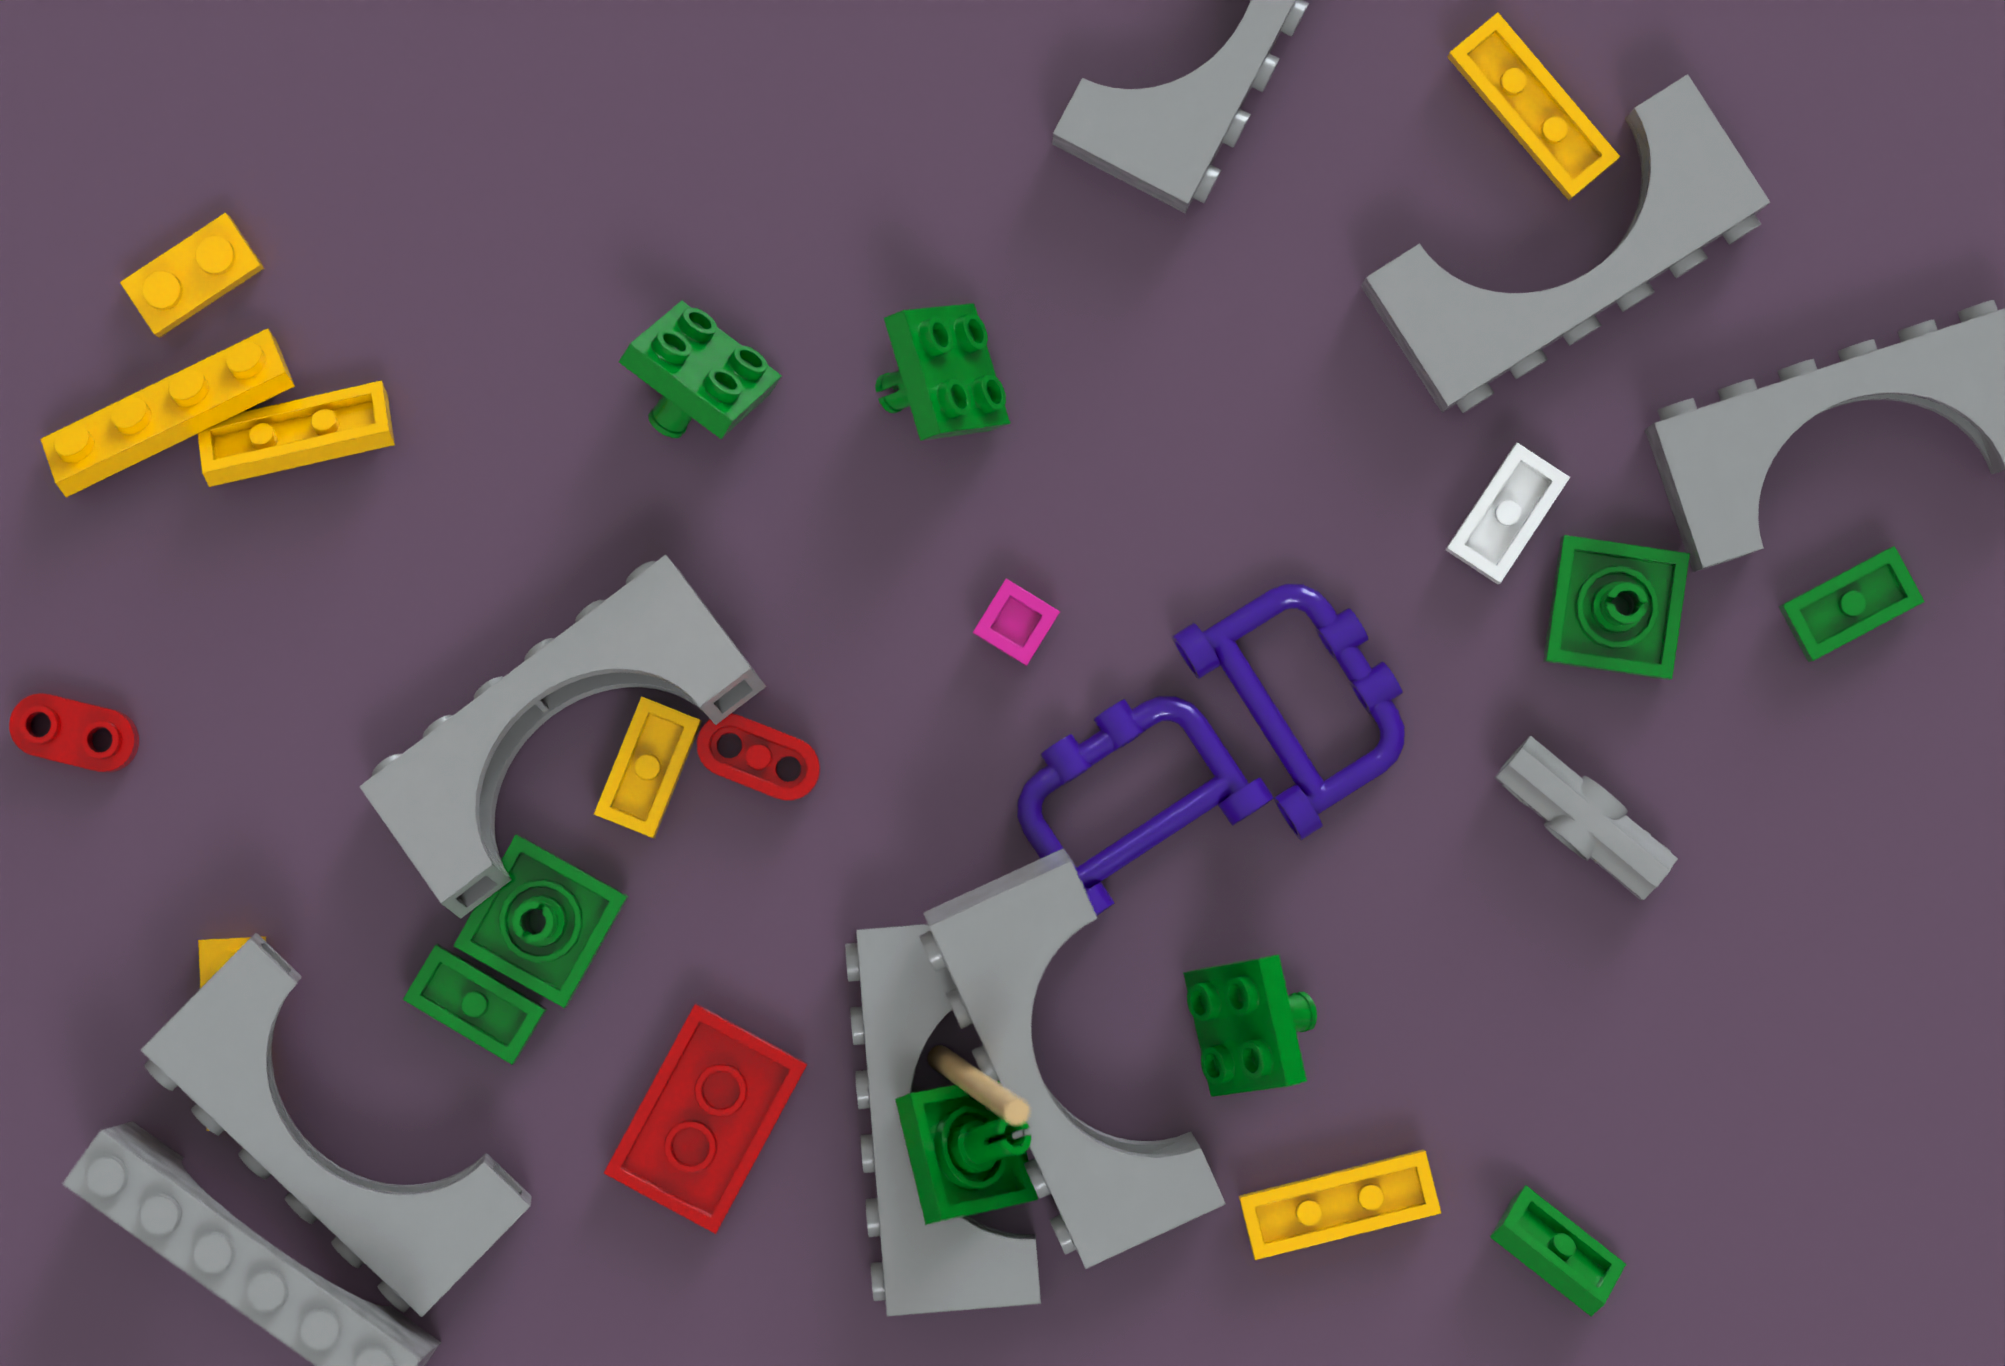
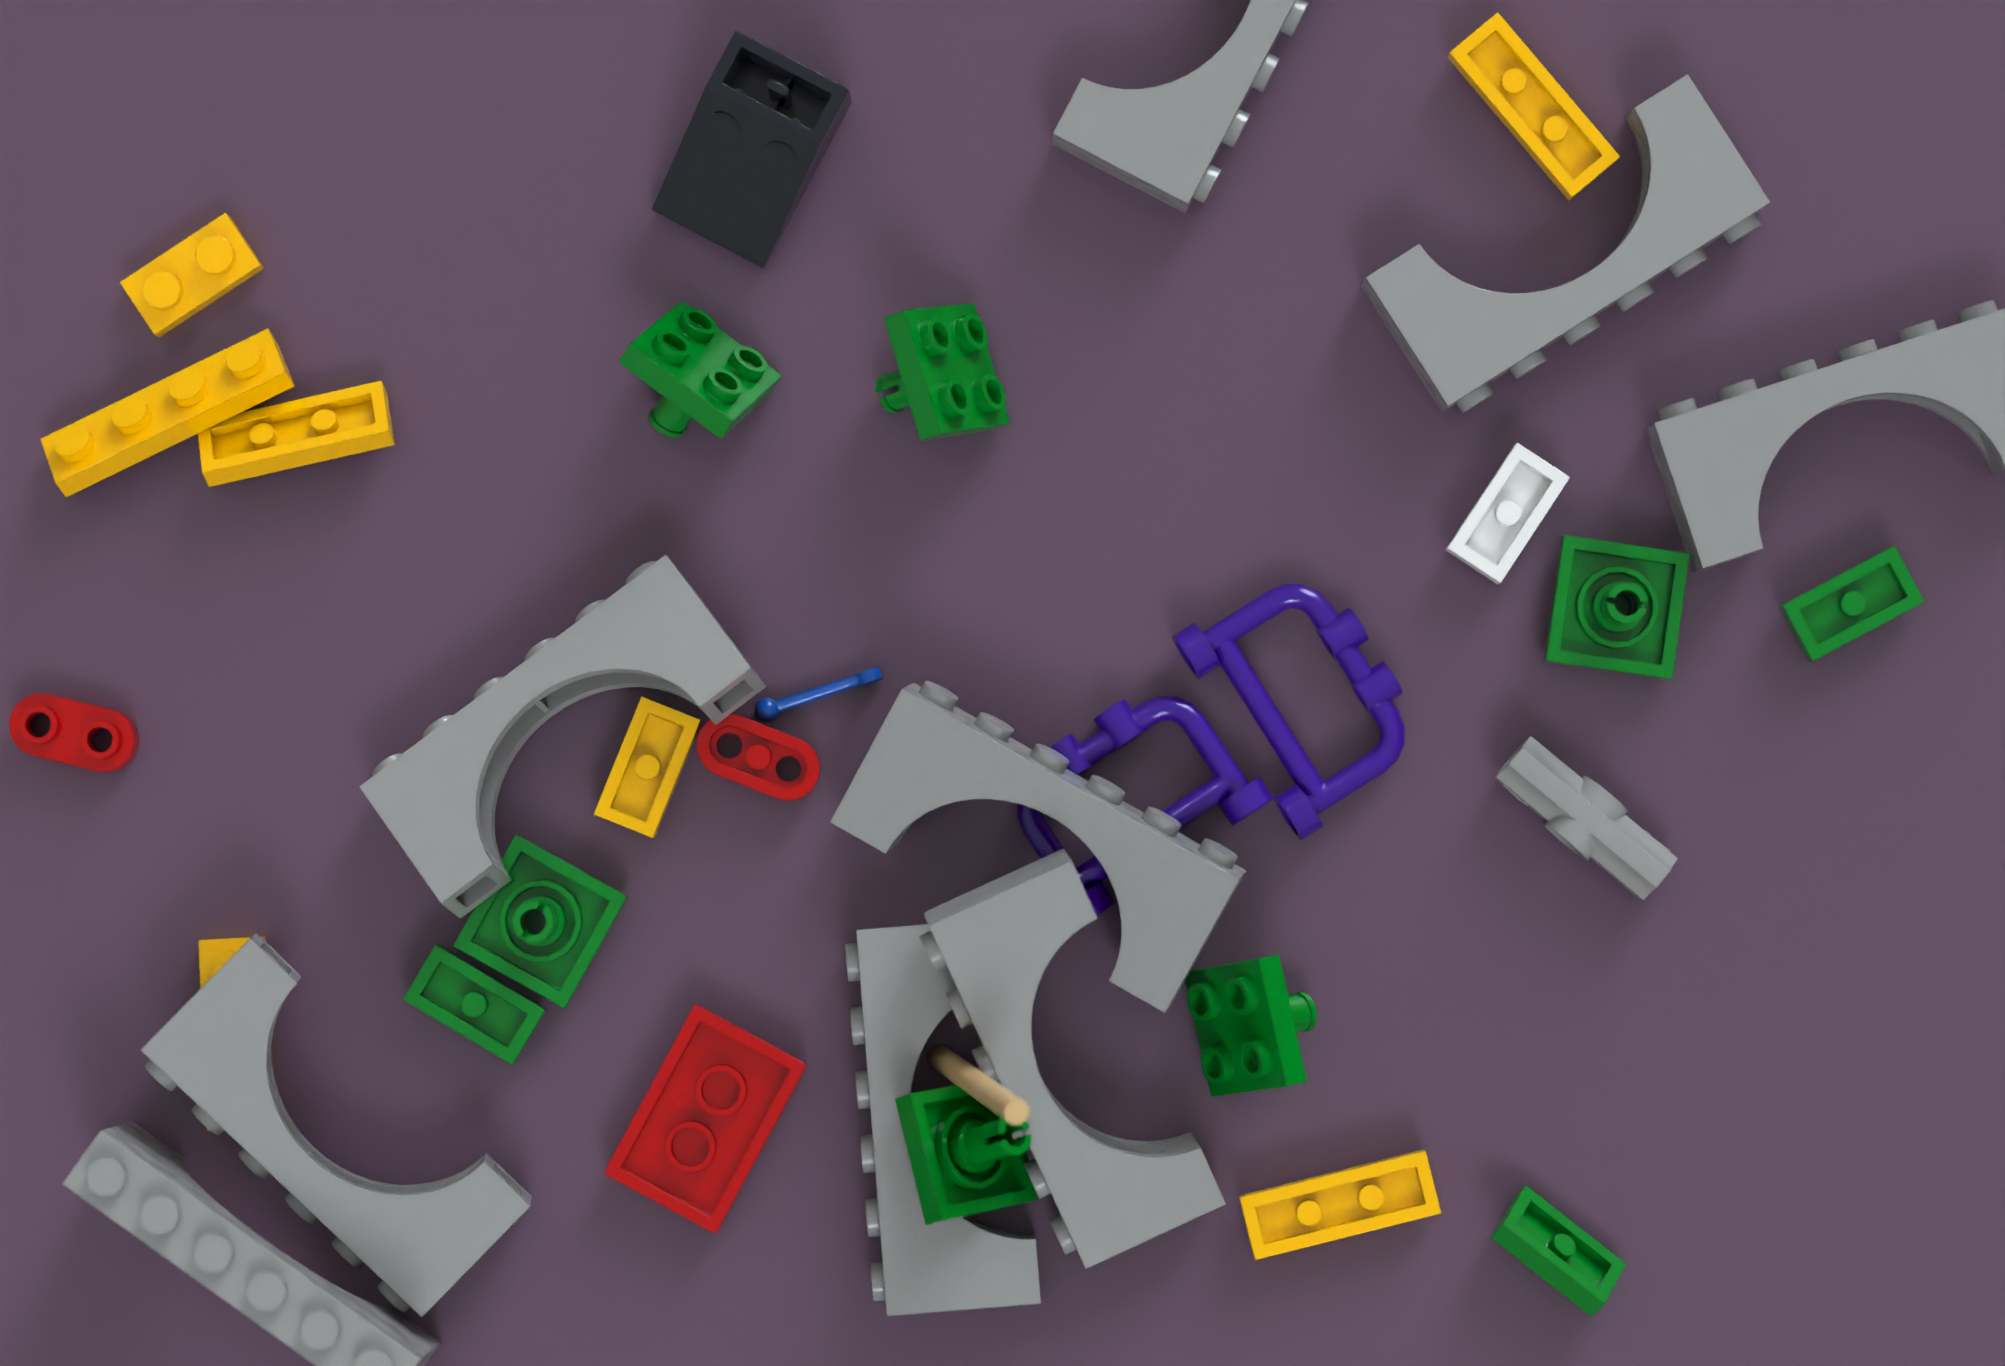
(751, 148): none -> black slope
(768, 709): none -> blue hinge
(1016, 622): dark pink plate -> none
(1163, 881): none -> light grey arch

